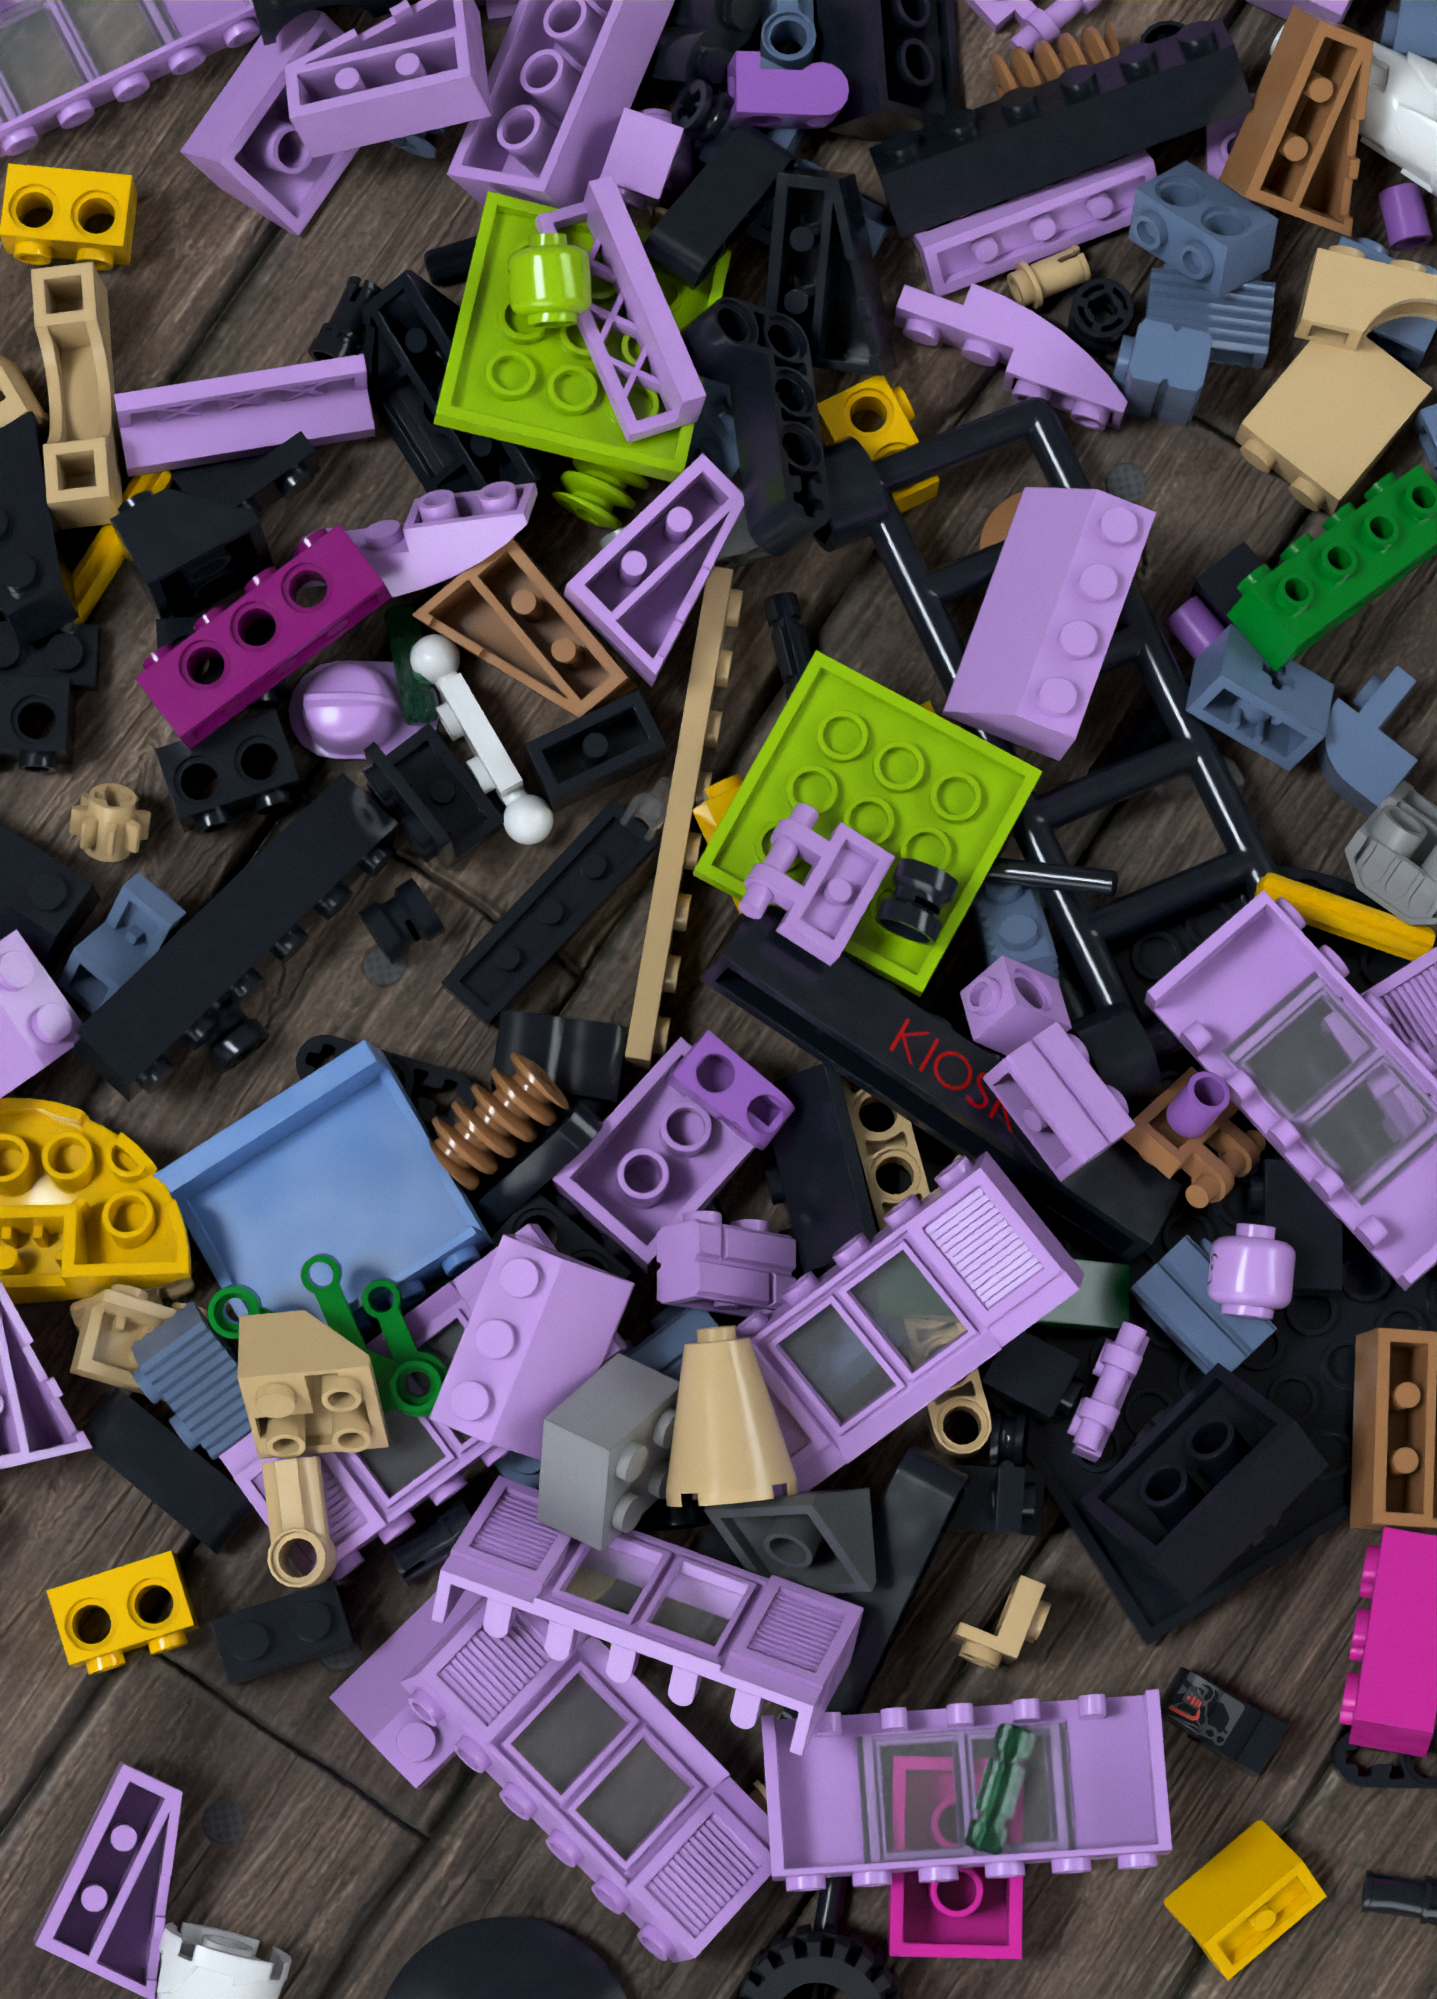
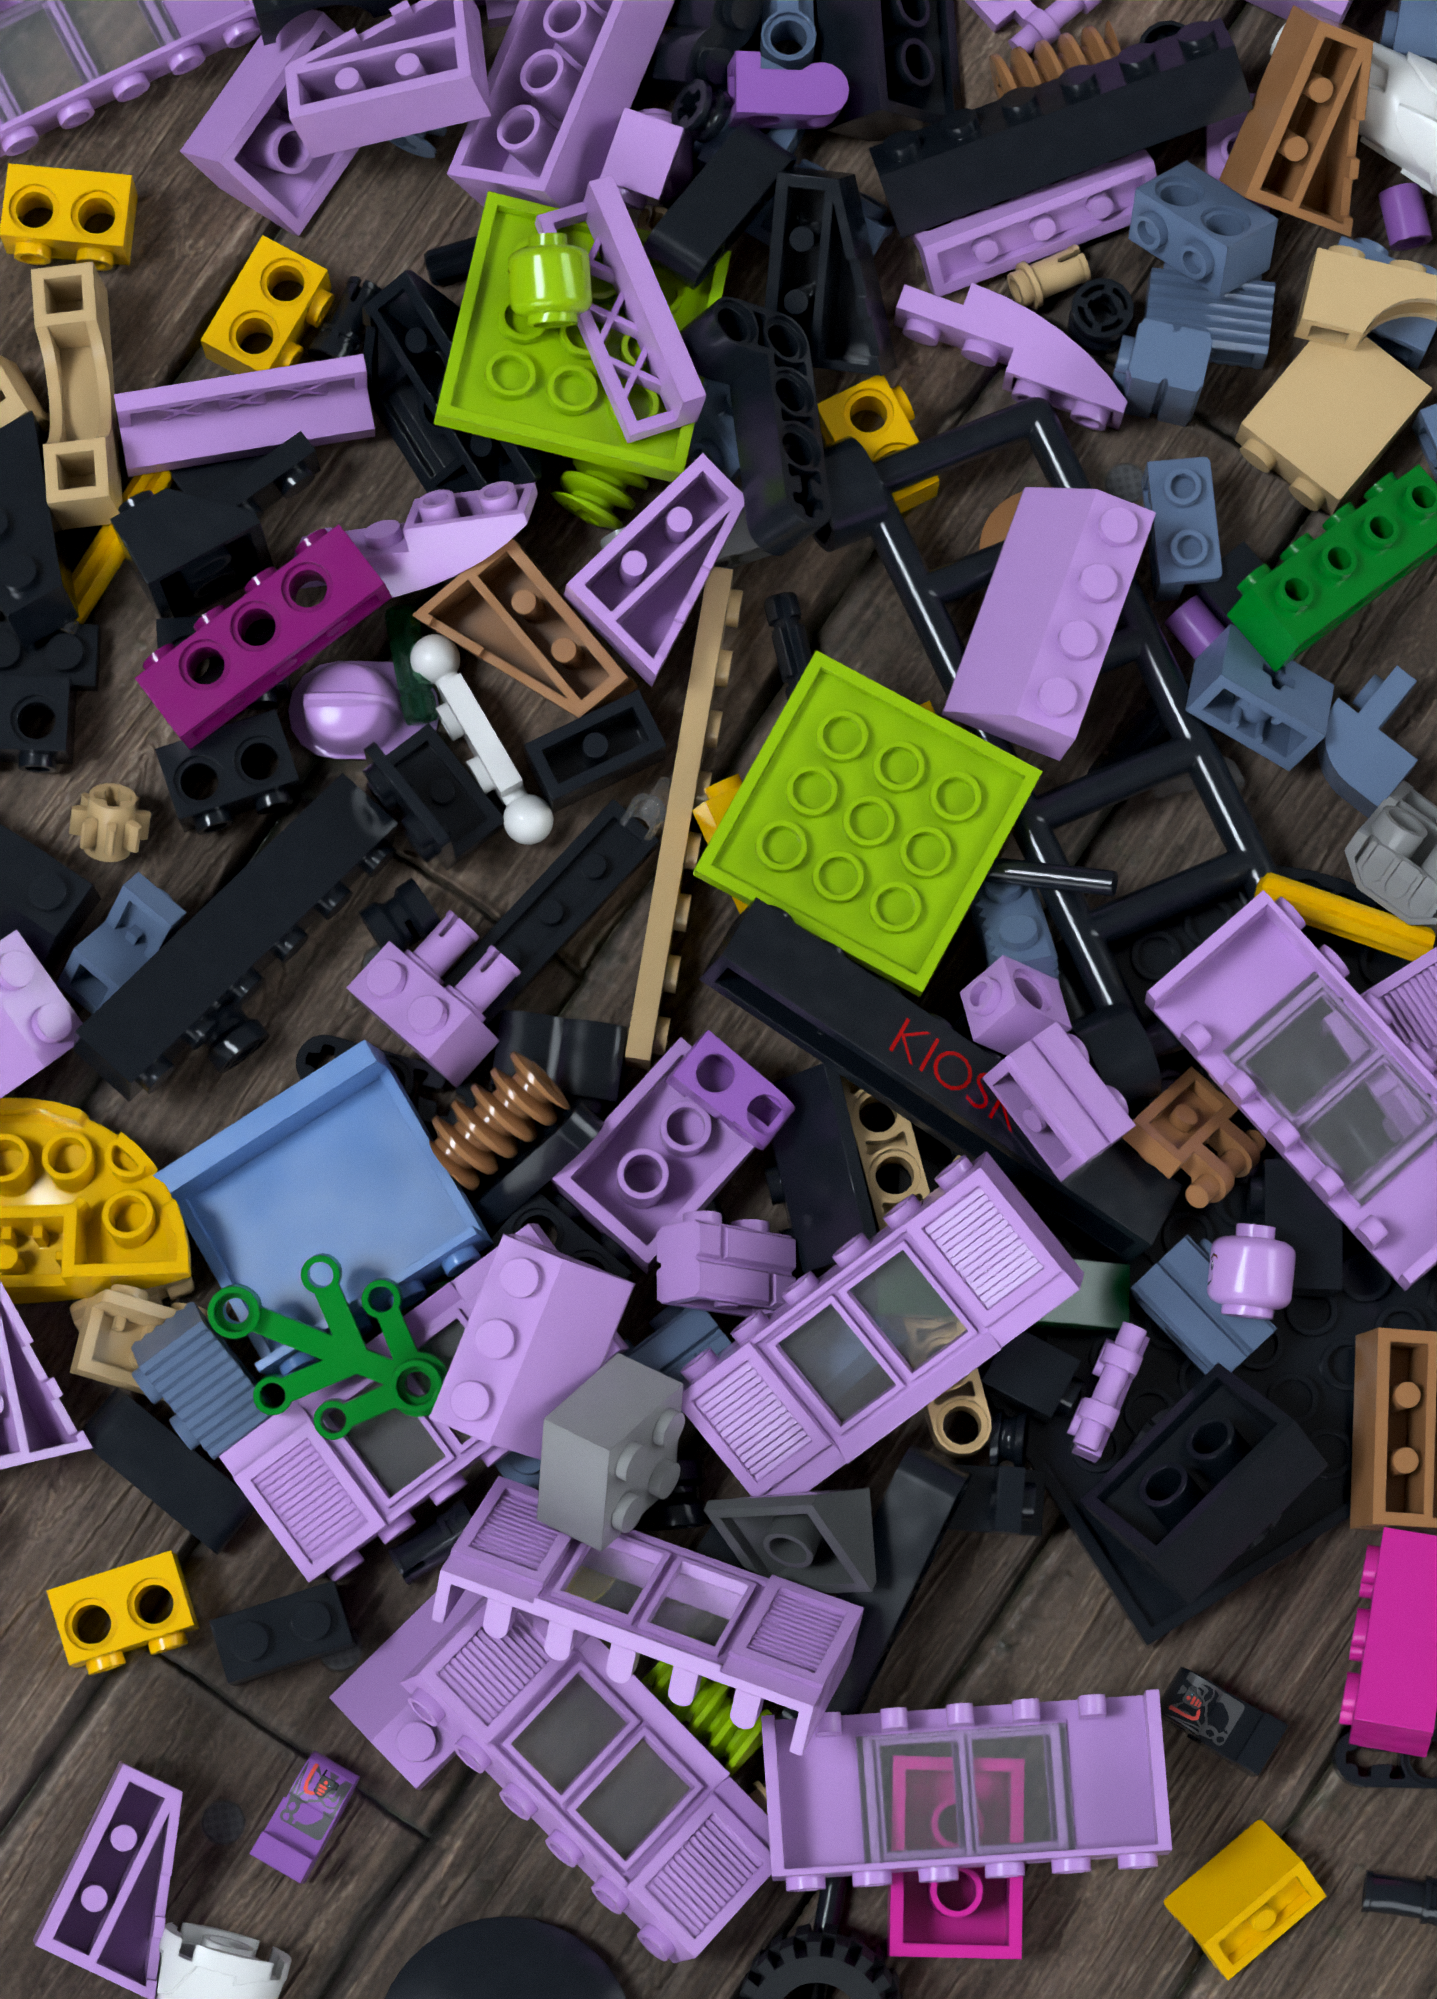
(253, 309): none -> yellow brick
(294, 1513): tan piece -> none
(306, 1387): tan slope -> none
(306, 1818): none -> medium lavender leg
(435, 1020): none -> lavender brick
(710, 1718): none -> lime piece
(725, 1426): tan cone -> none
(835, 891): lavender plate -> none
(916, 901): black wheel -> none
(1000, 1789): clear green axle -> none
(1019, 1621): tan bracket -> none
(1185, 529): none -> sand blue bracket
(1198, 1104): medium lavender hinge -> none

